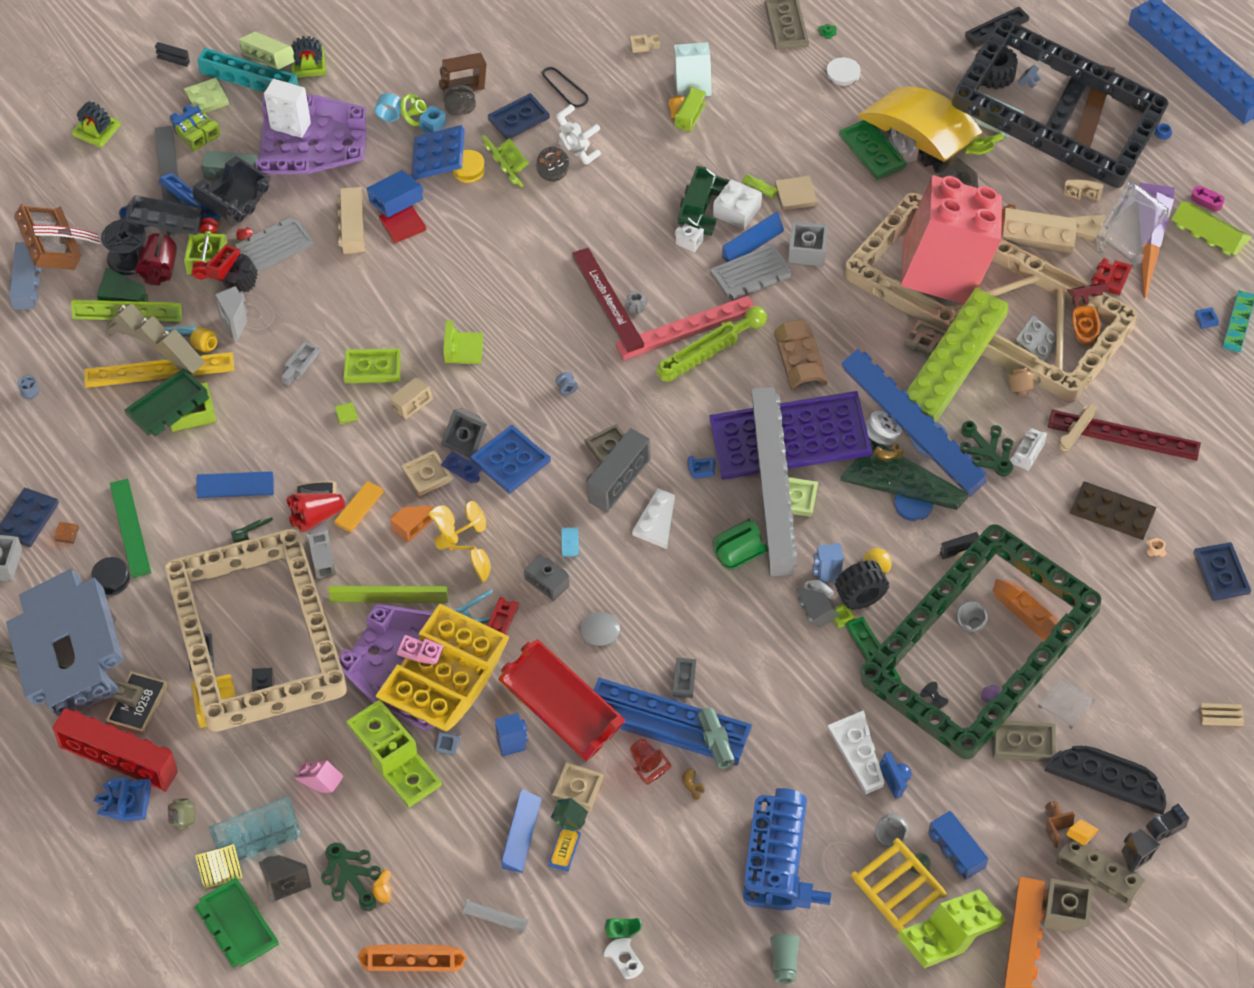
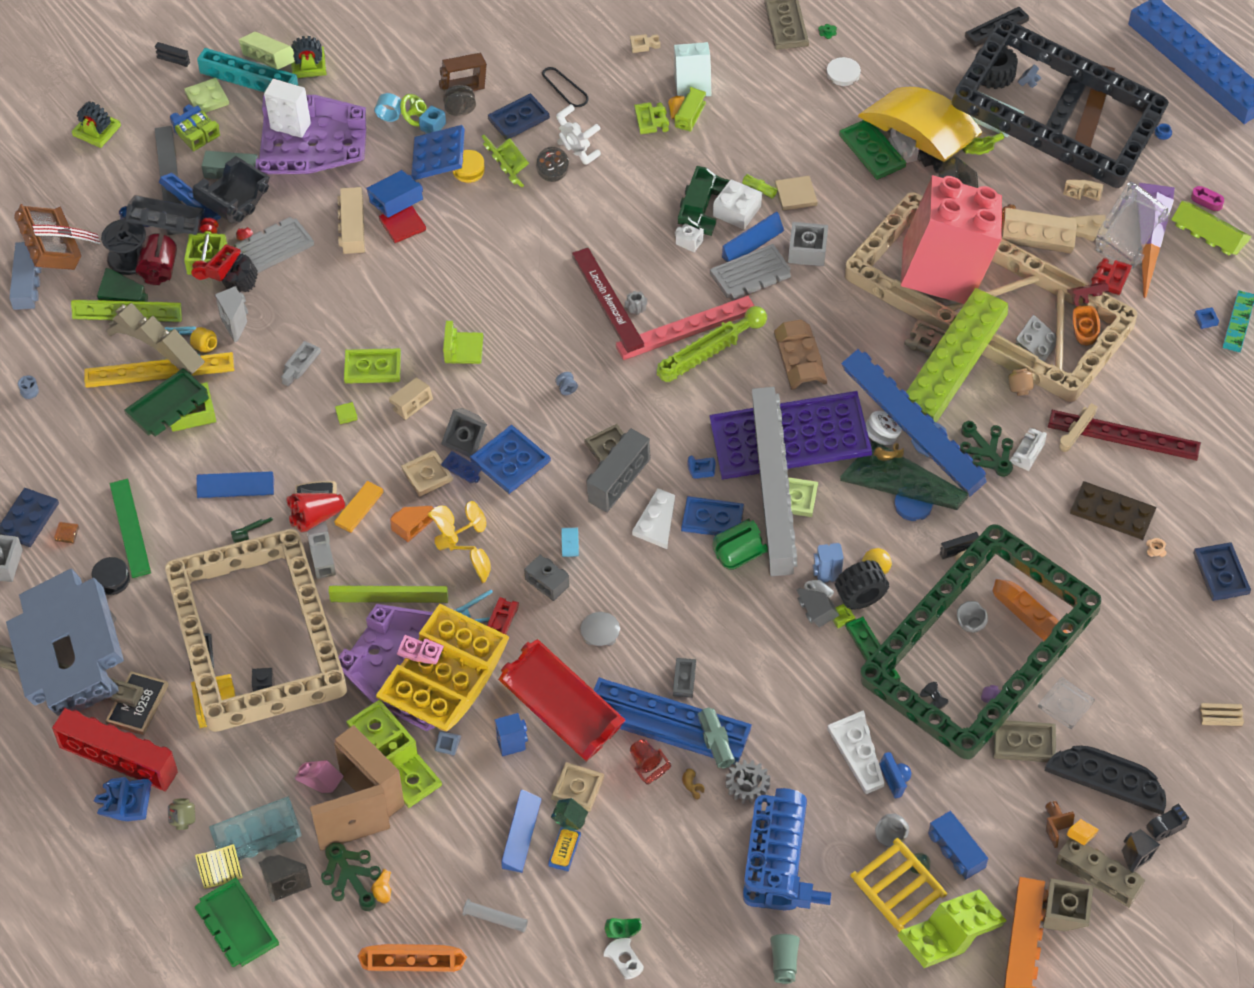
(375, 797): none -> medium nougat container
(646, 119): none -> lime plate
(710, 515): none -> blue tile
(752, 775): none -> light grey gear

